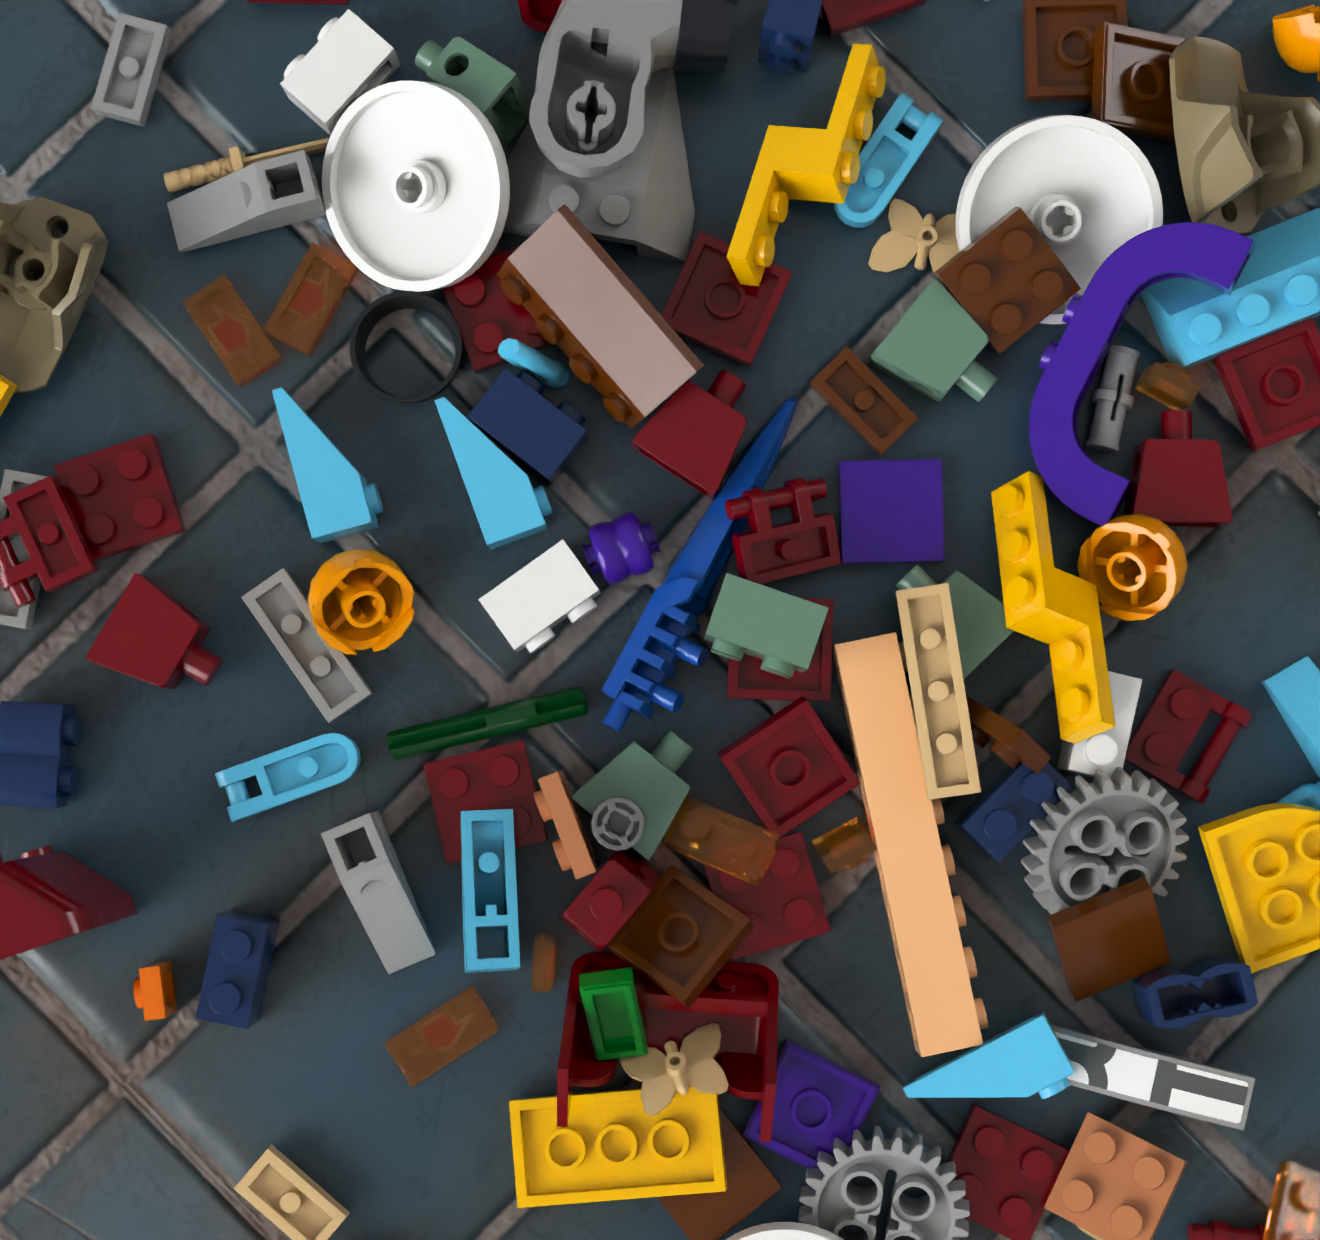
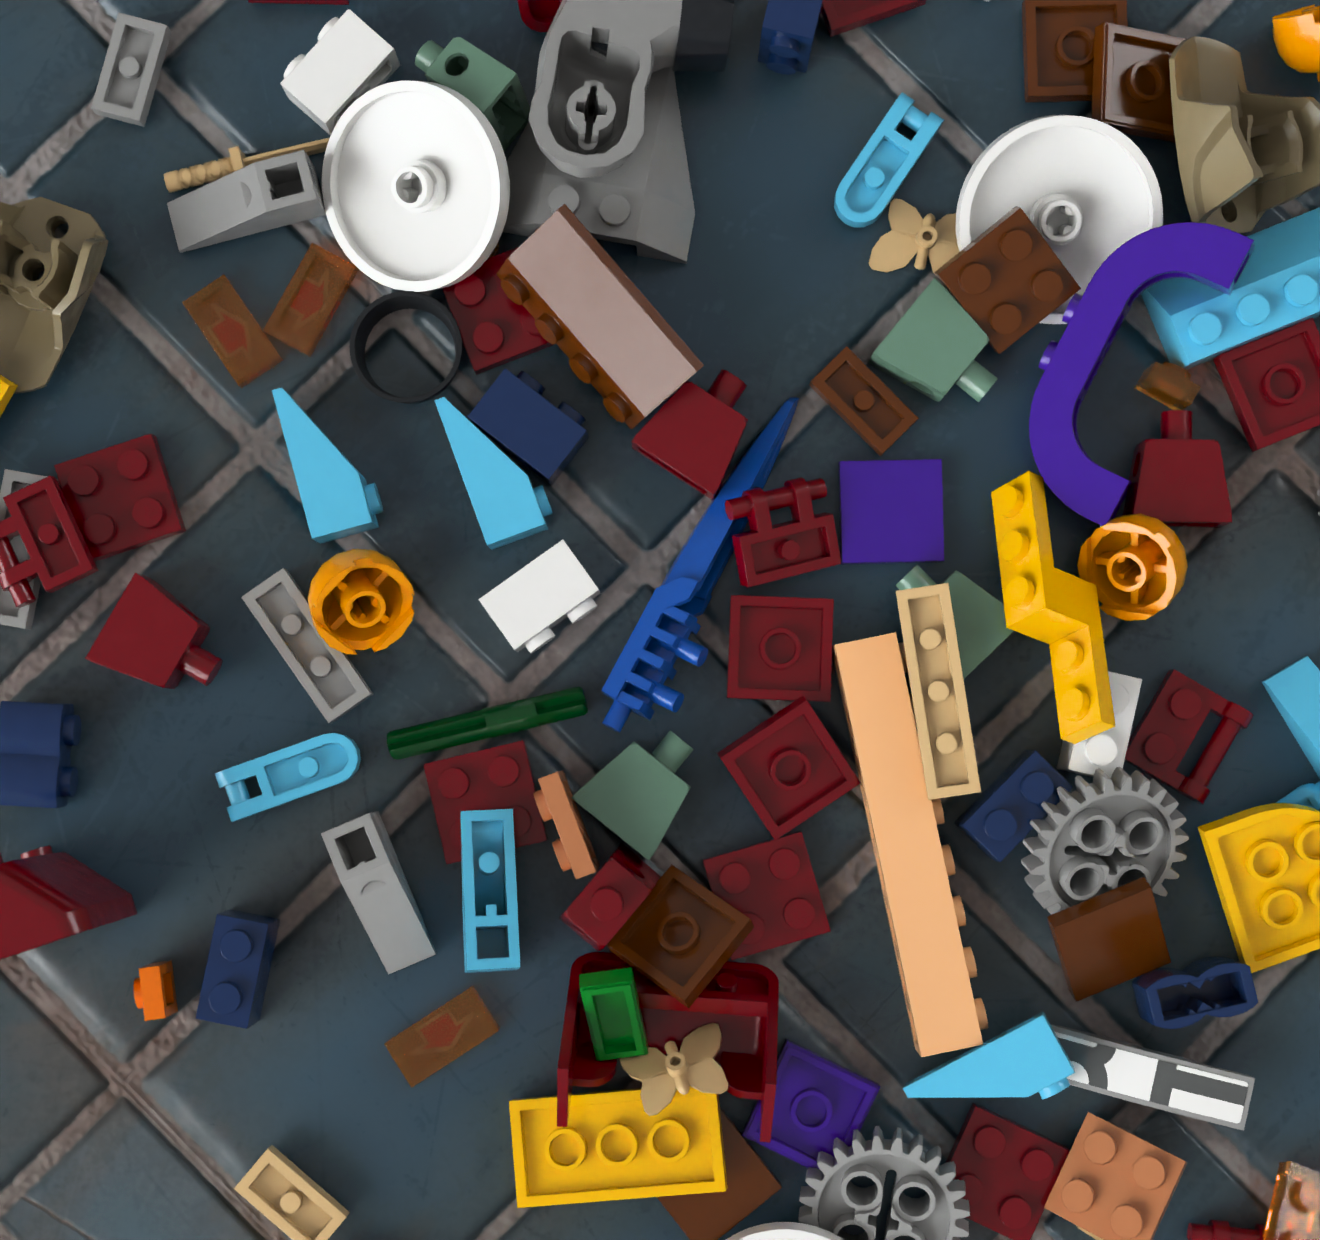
(544, 369): medium azure piece -> none
(544, 962): clear orange tile -> none
(621, 548): dark purple piece -> none
(622, 817): flat silver wheel -> none
(719, 311): dark red plate -> none
(722, 841): clear orange plate -> none
(765, 626): sand green brick -> none
(806, 165): yellow bracket -> none
(844, 846): clear orange plate -> none
(1007, 740): reddish brown plate -> none
(1113, 399): light grey pin -> none

